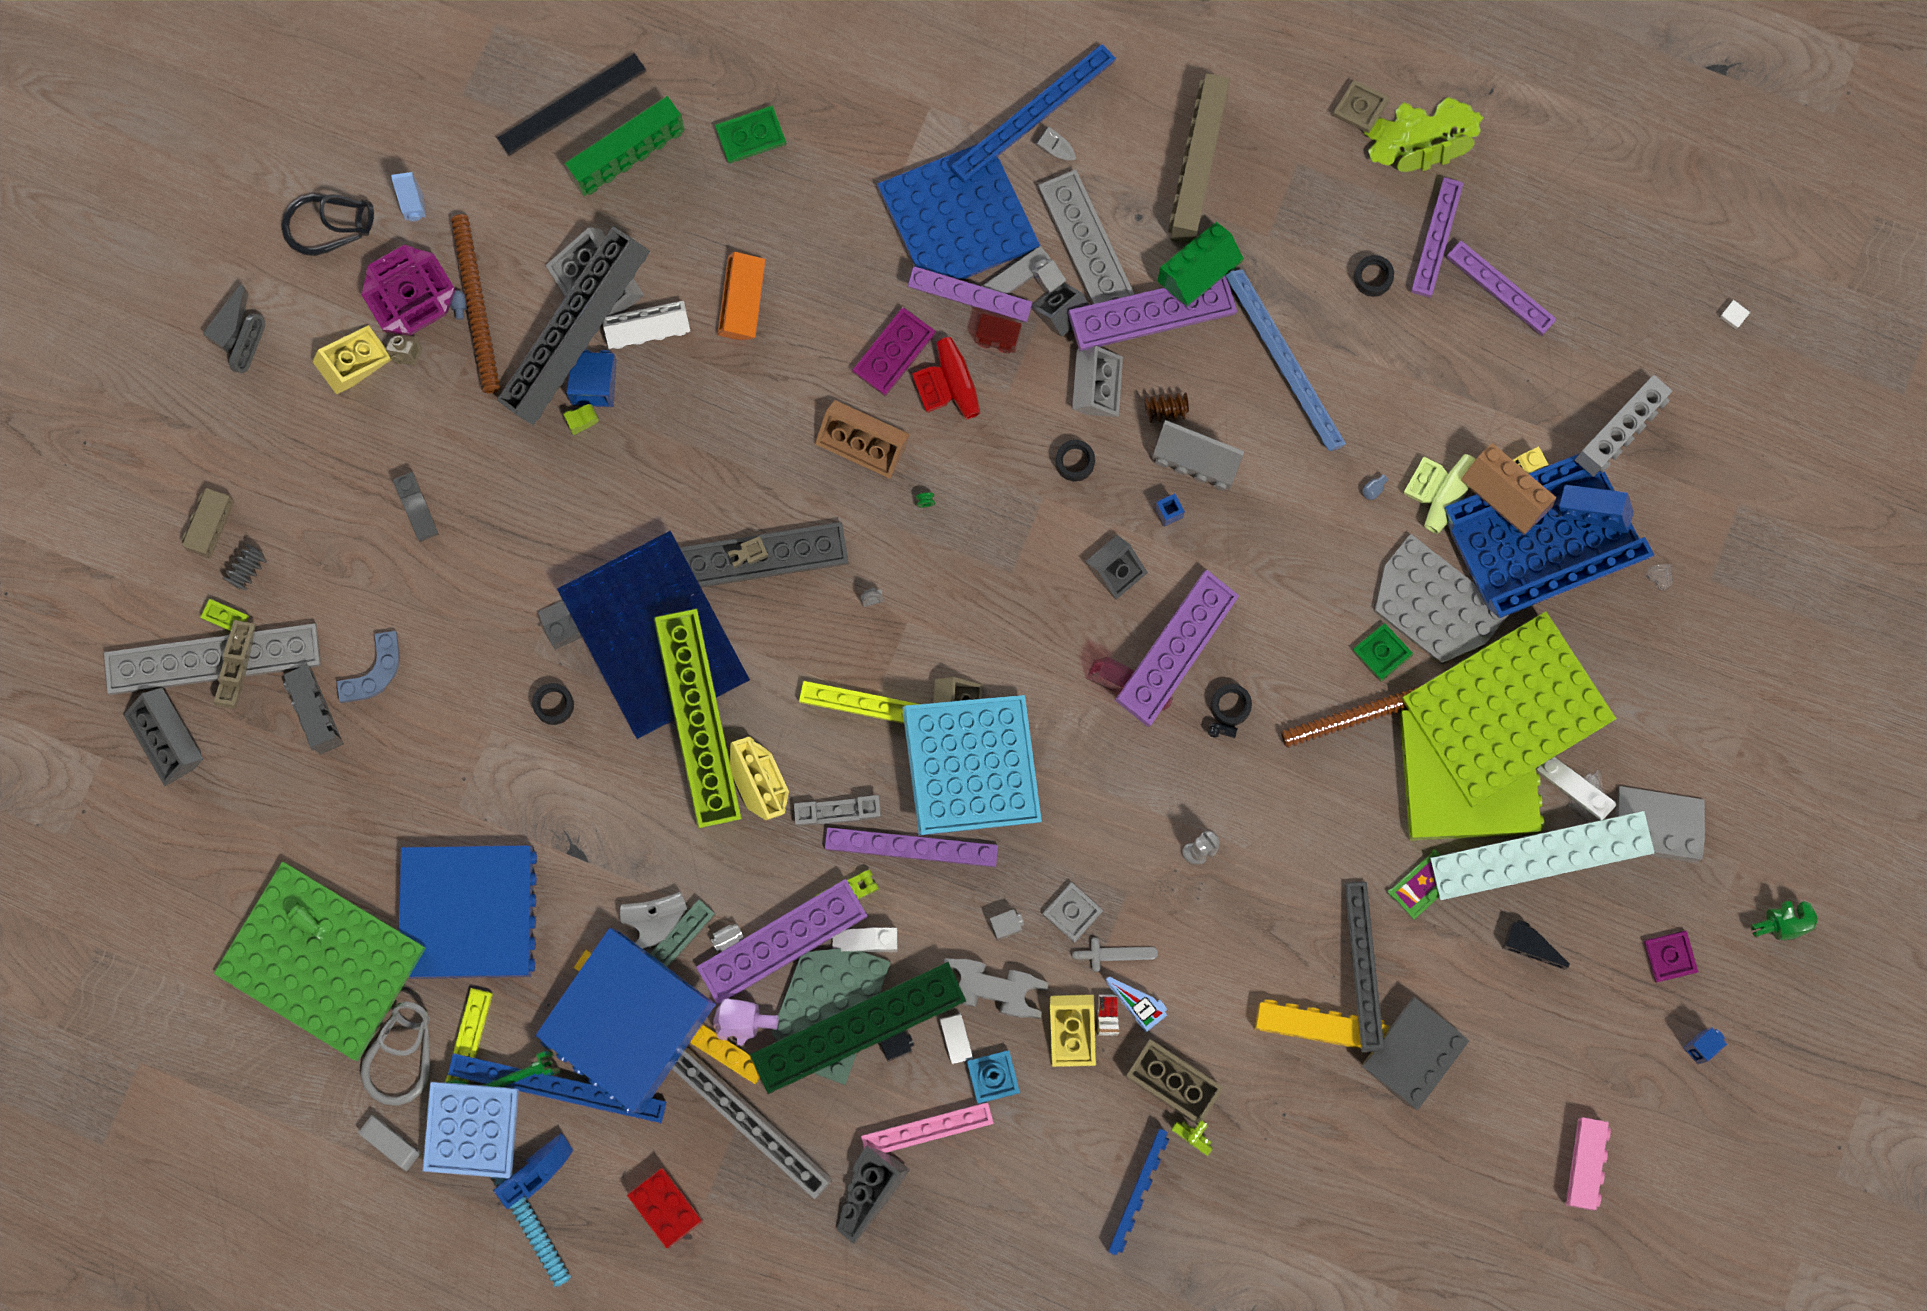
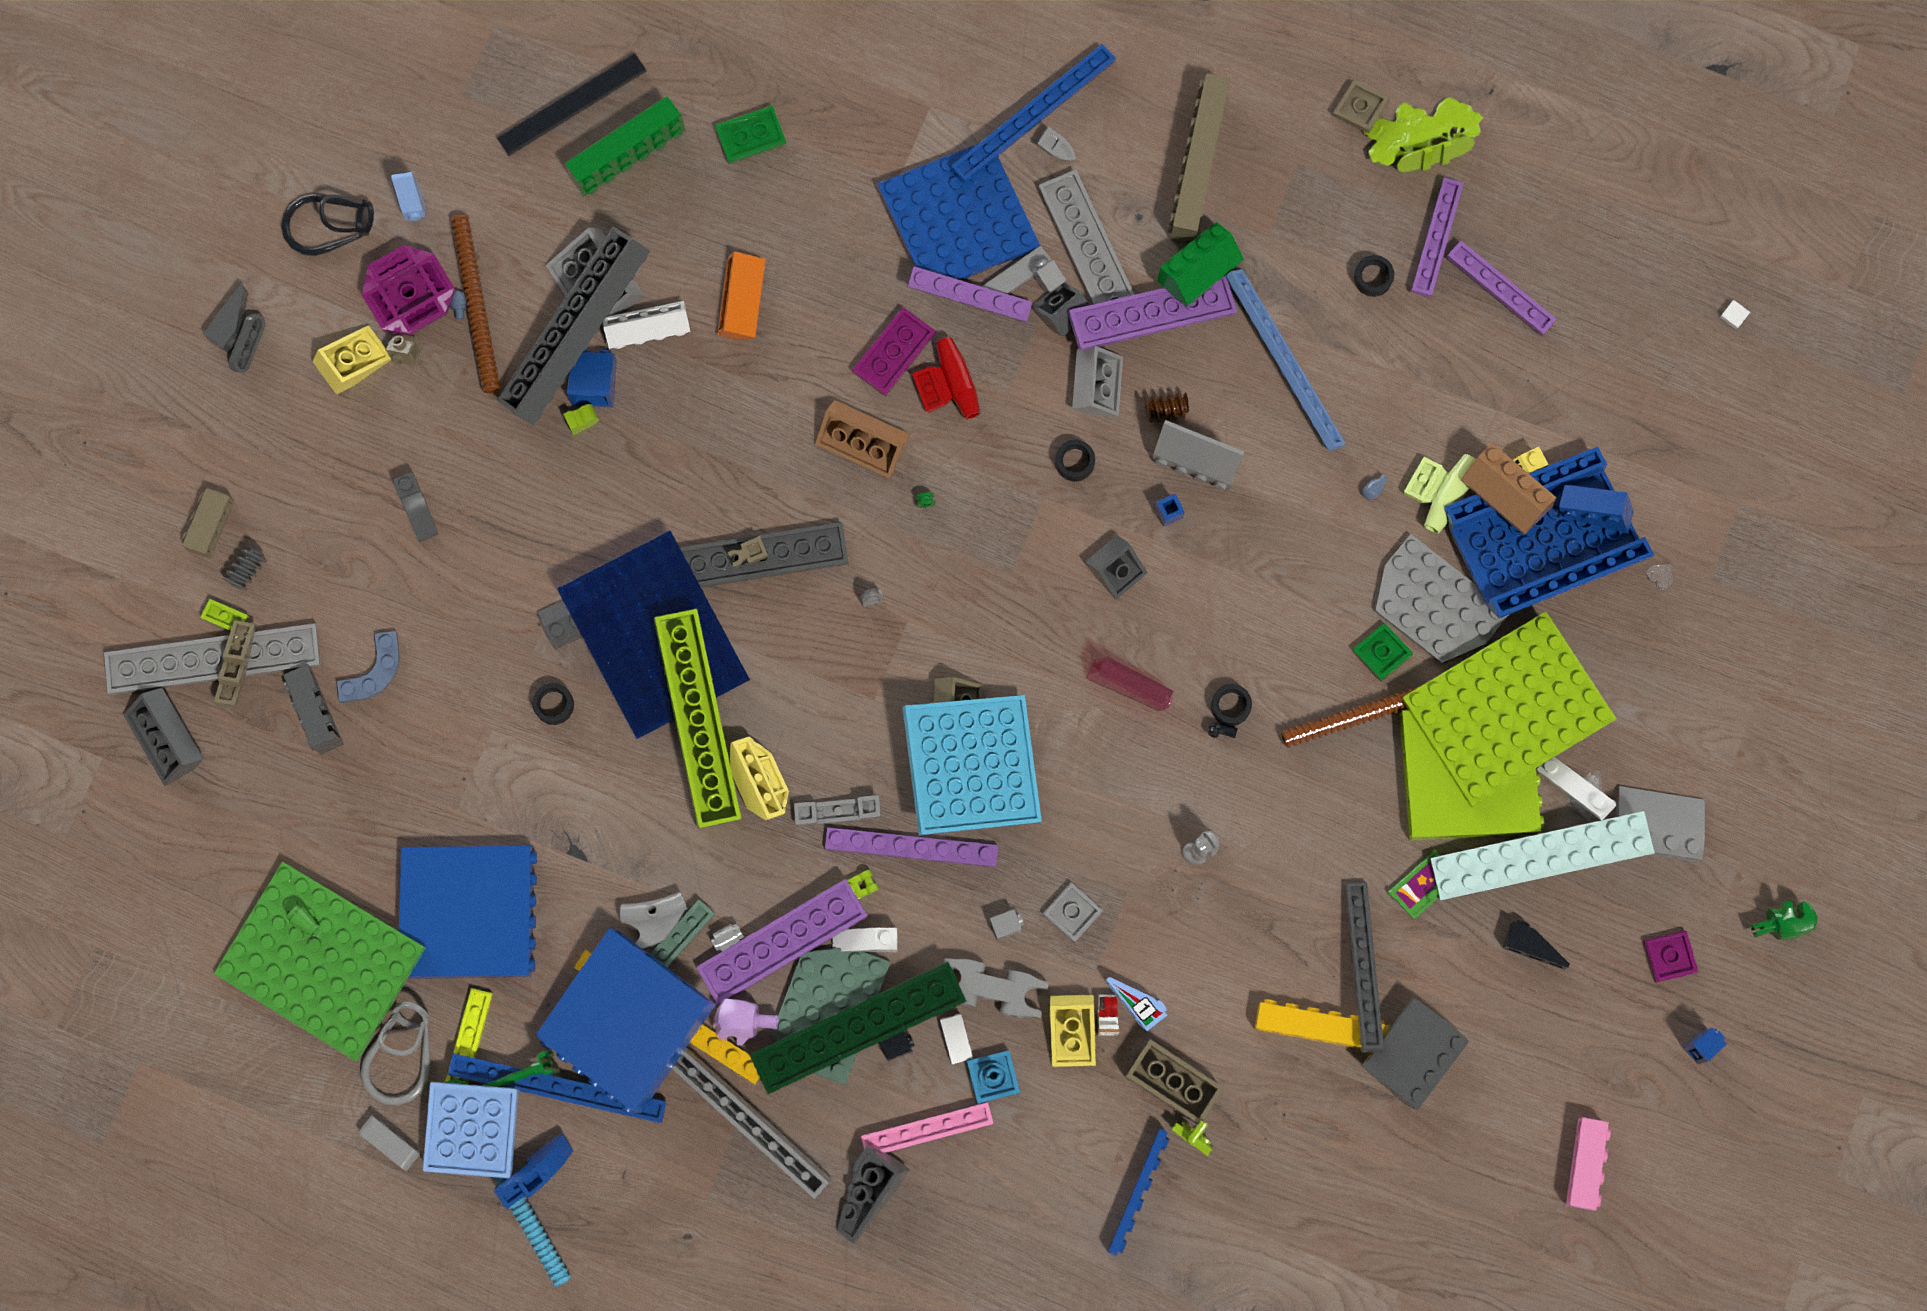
(665, 1208): red brick -> none
(853, 702): neon yellow plate -> none
(998, 333): clear red brick -> none
(1114, 954): light grey sword -> none
(1177, 648): medium lavender plate -> none
(1645, 404): light grey brick -> none

